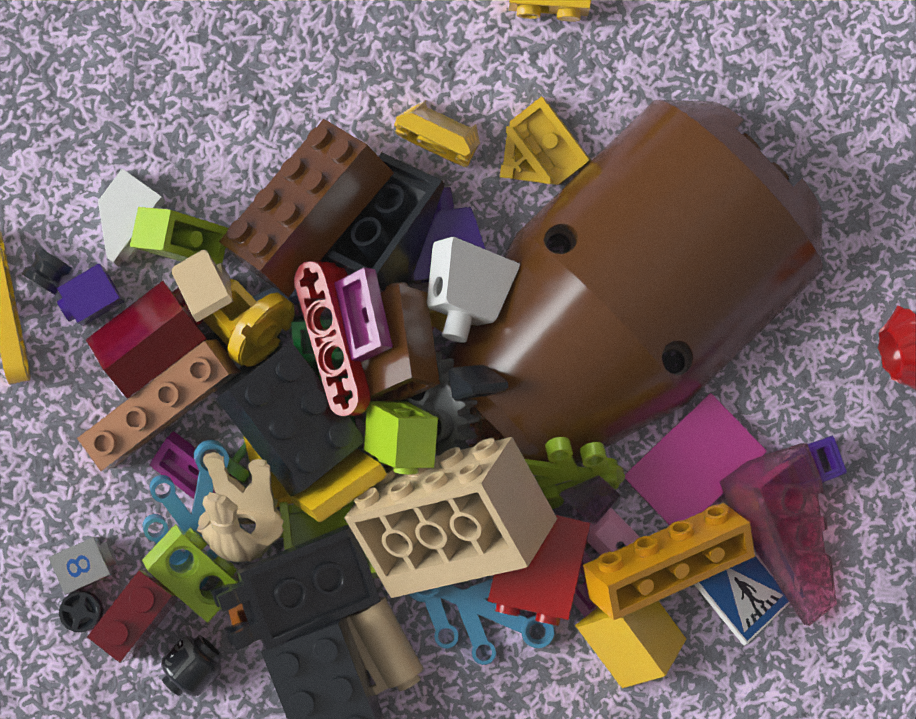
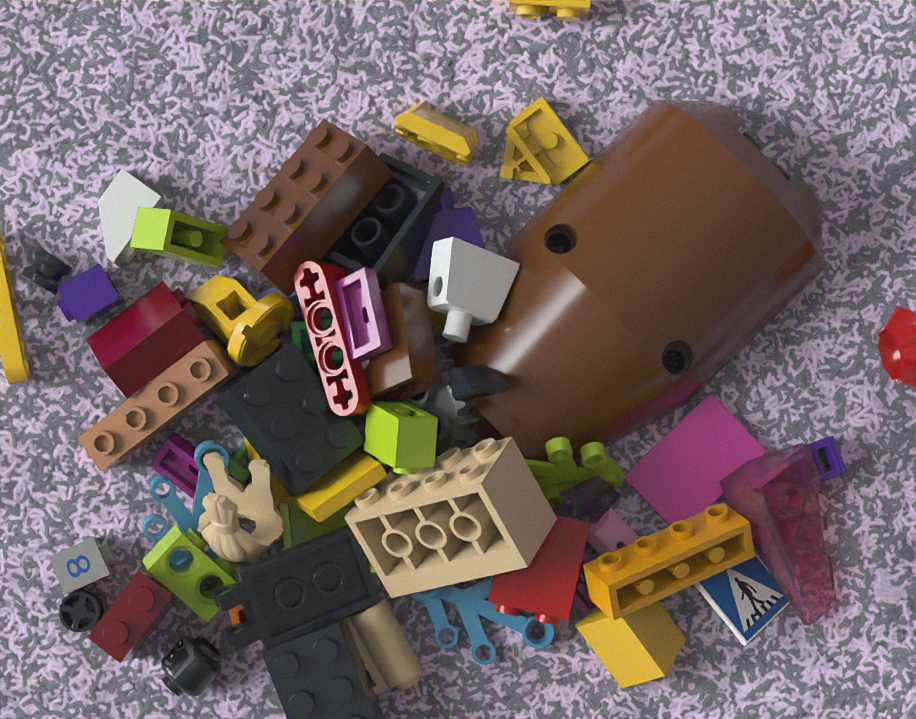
(203, 284): tan slope -> none

